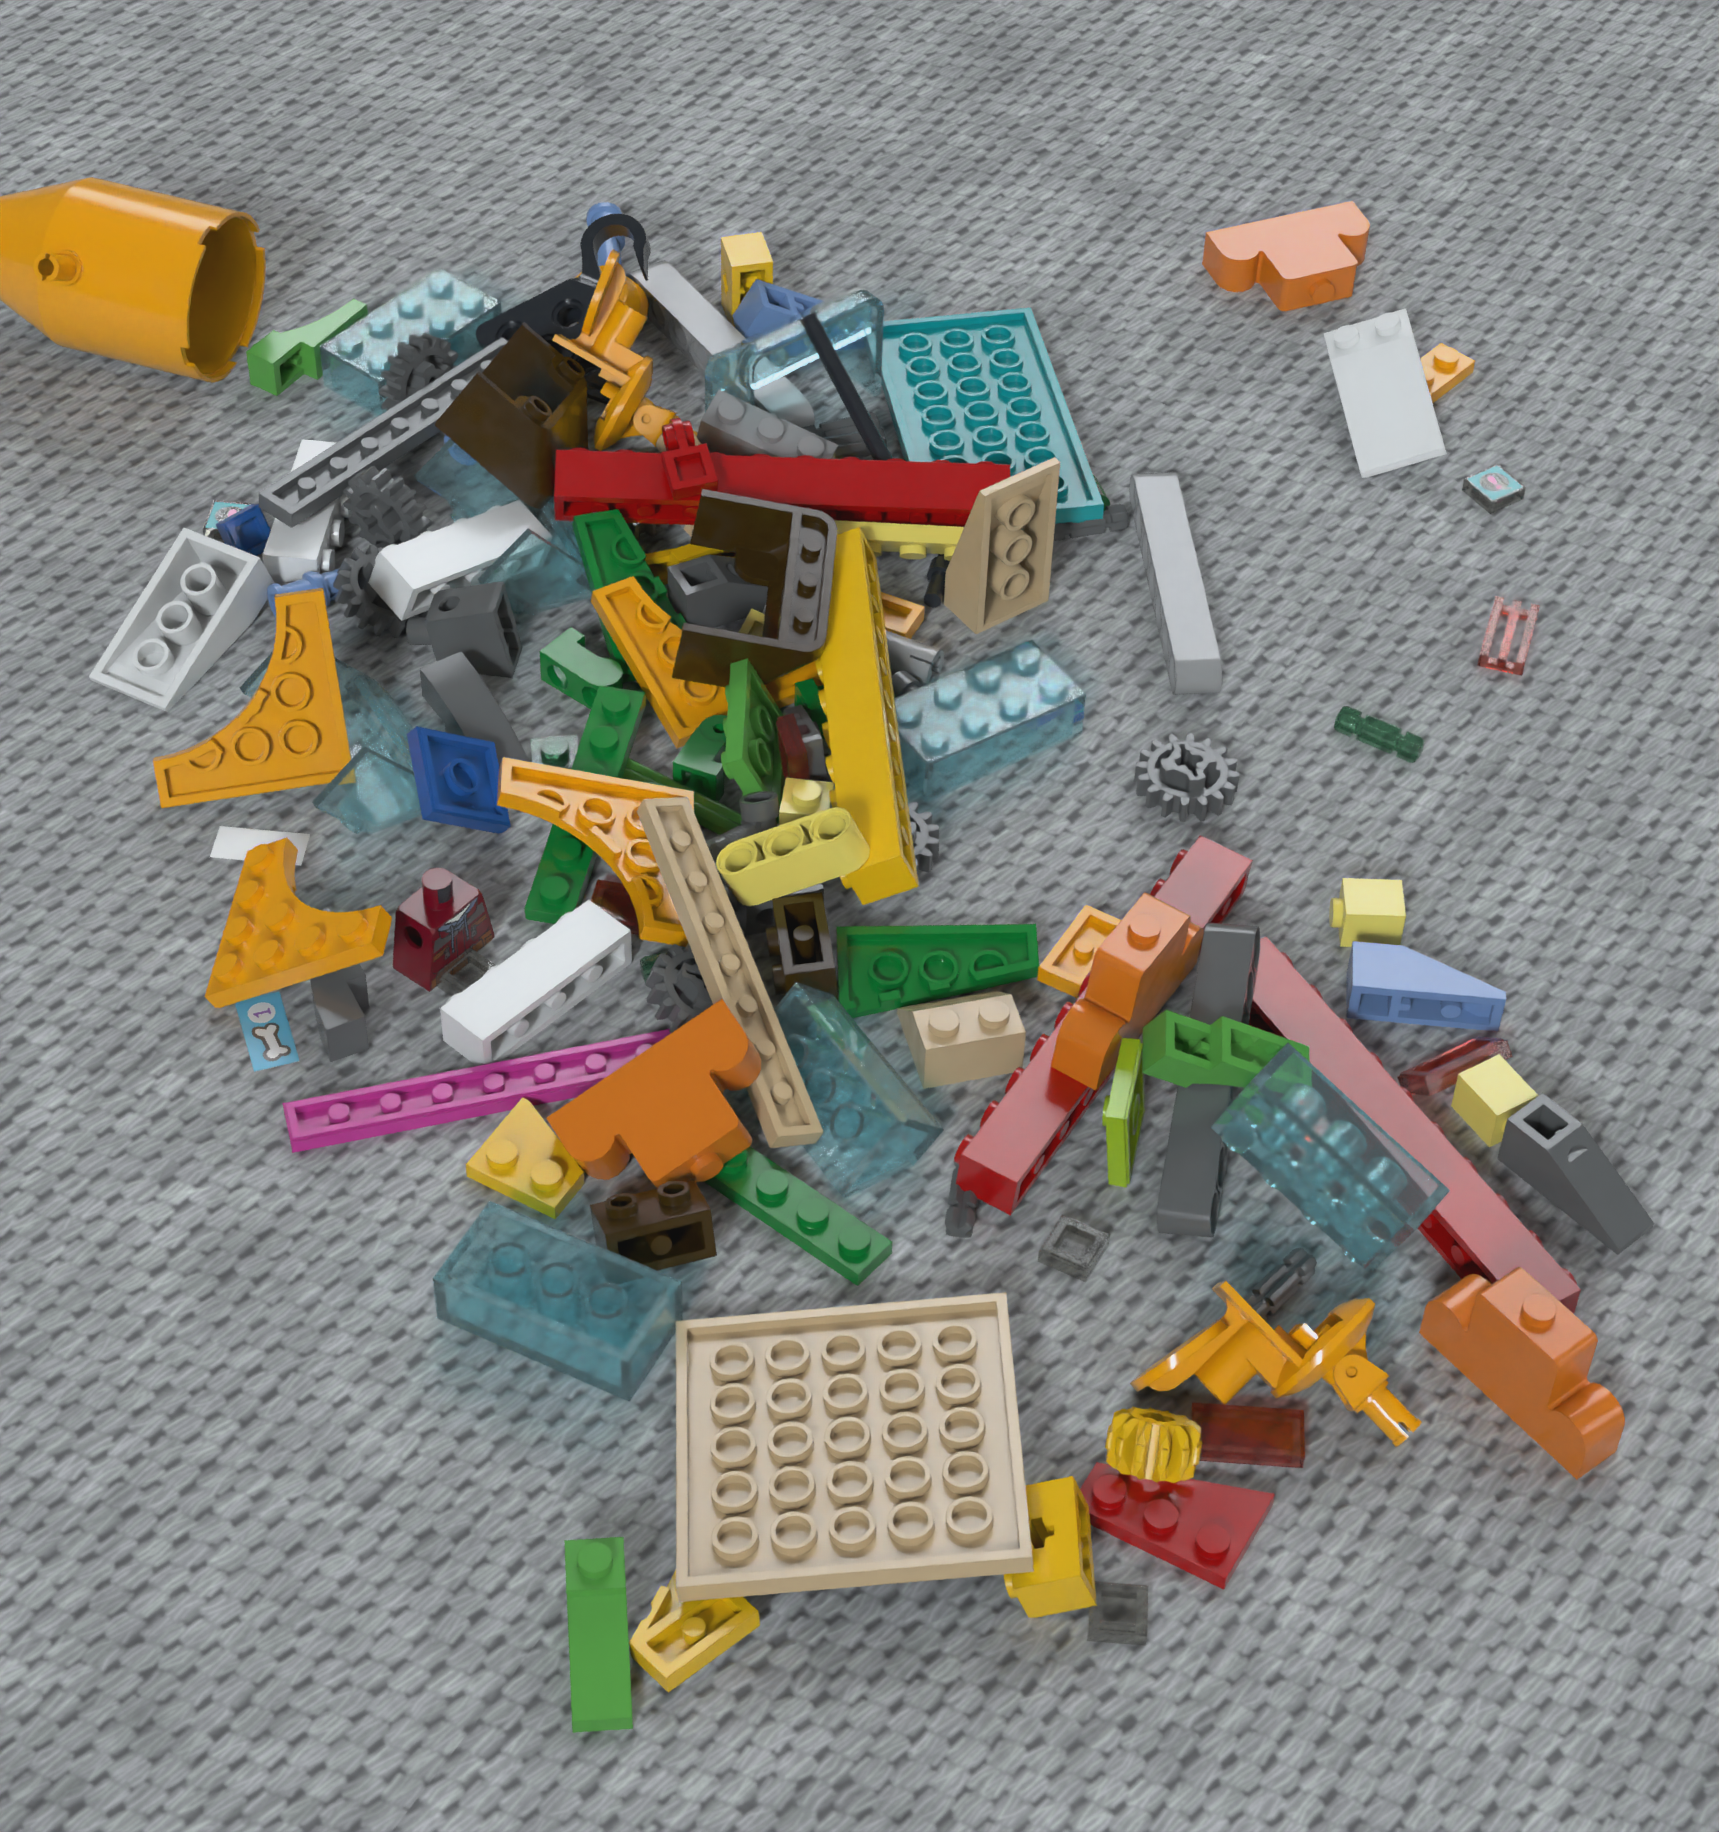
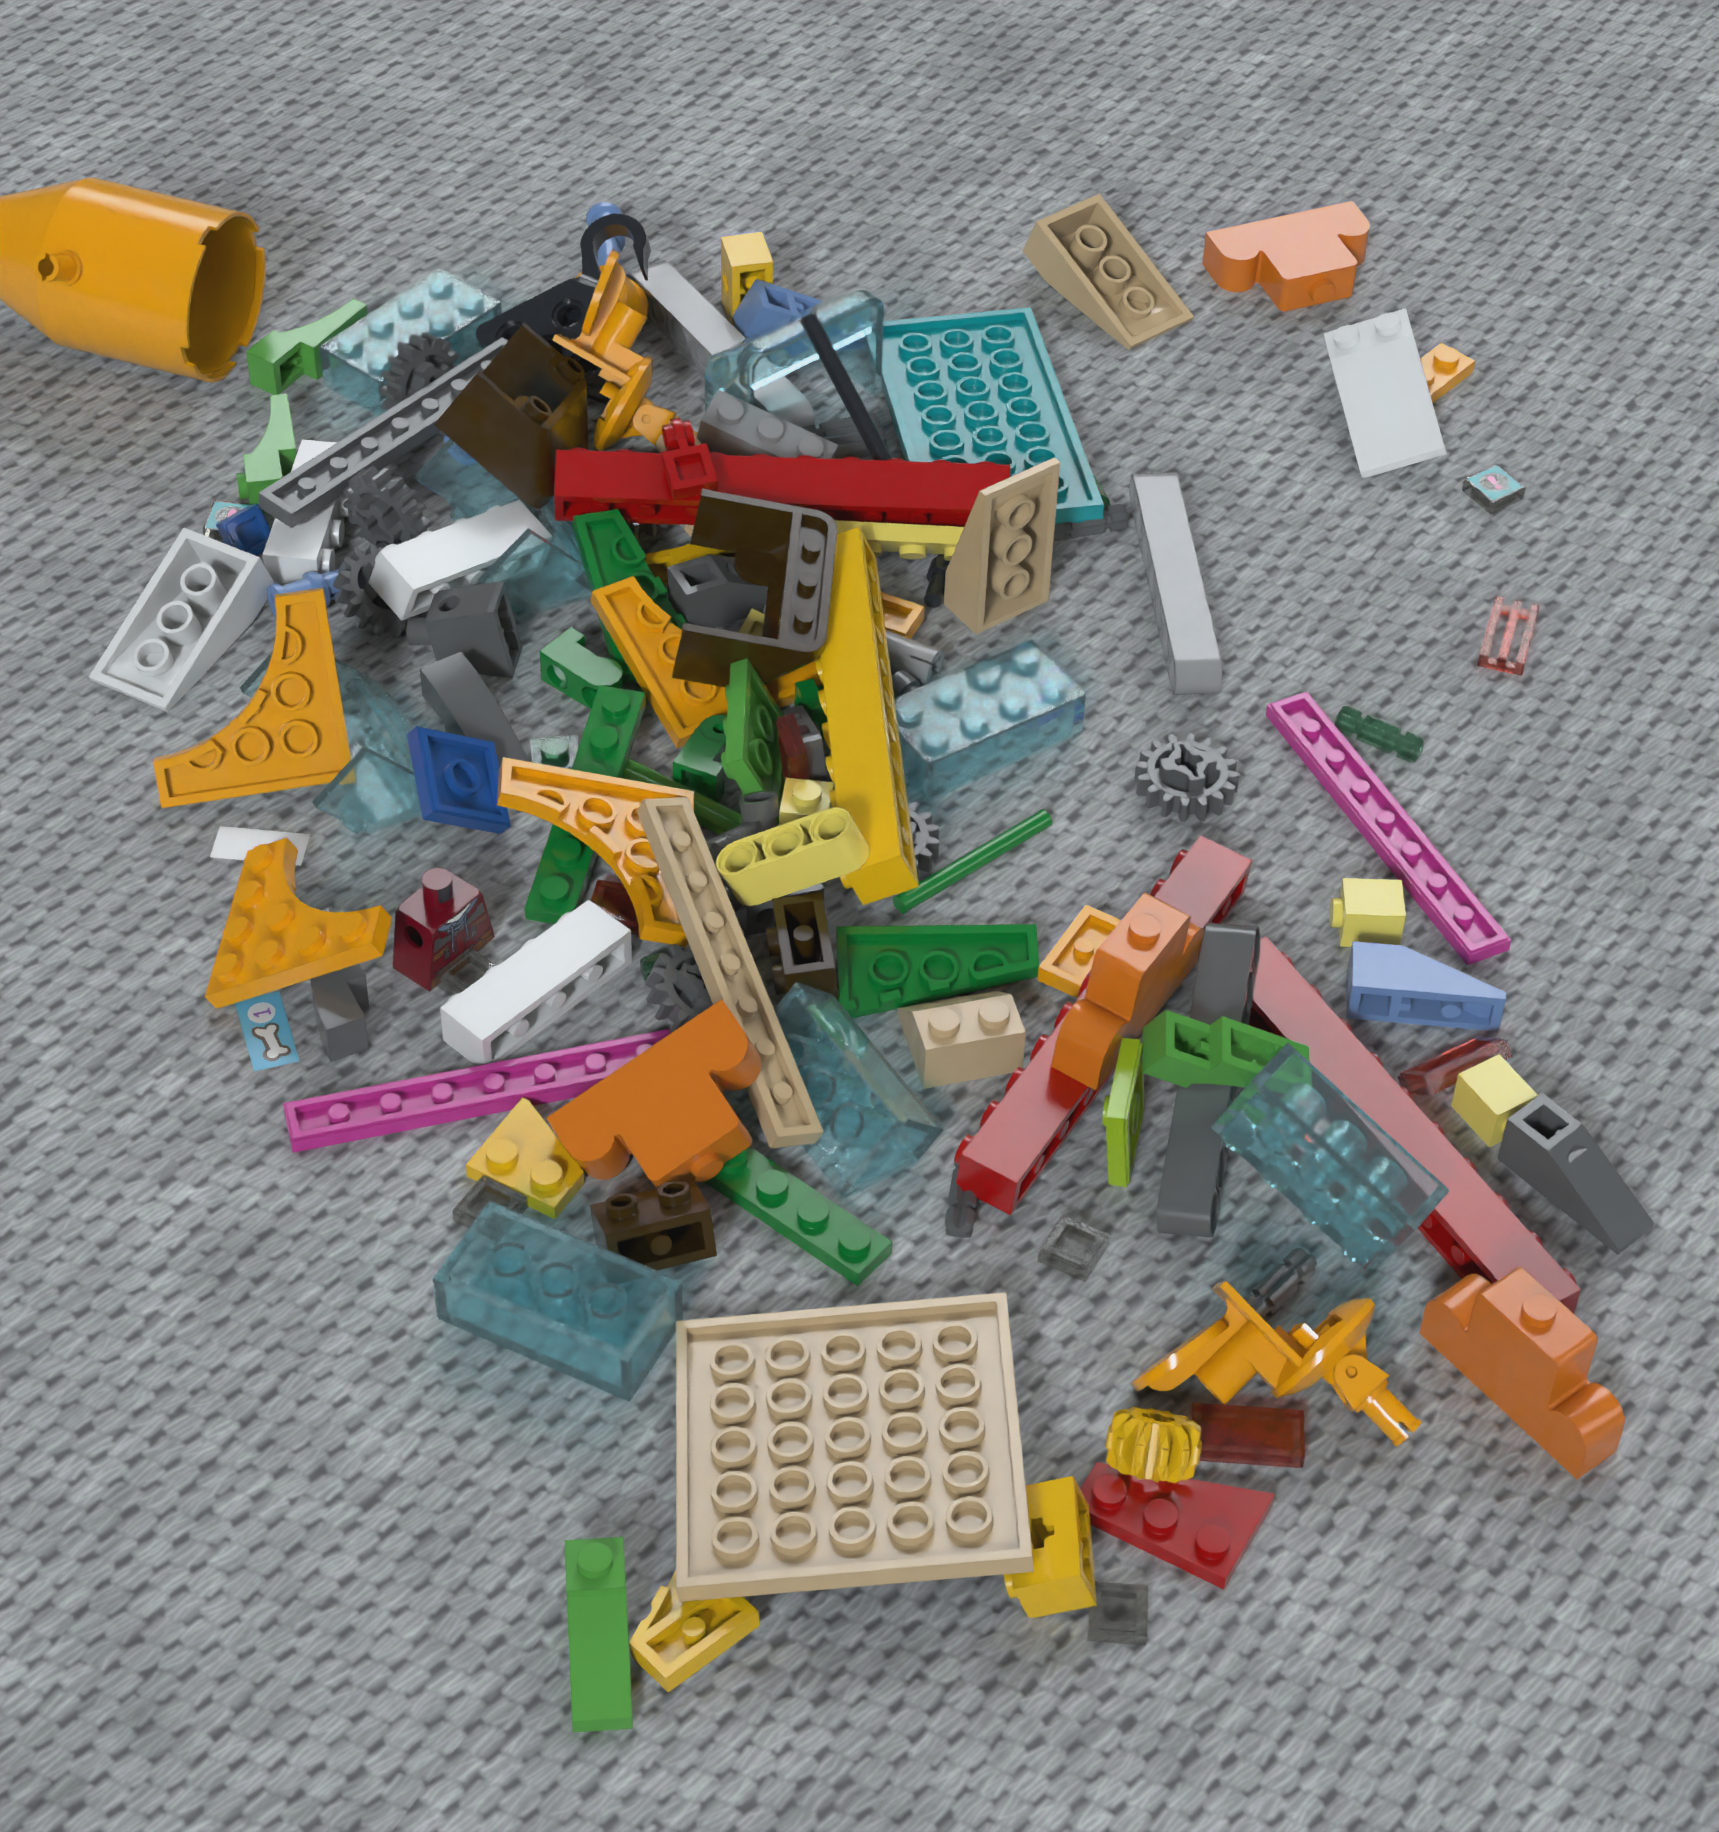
(272, 456): none -> slope
(483, 1192): none -> clear smoke tile
(973, 861): none -> green bar
(1105, 272): none -> tan slope
(1388, 829): none -> dark pink tile

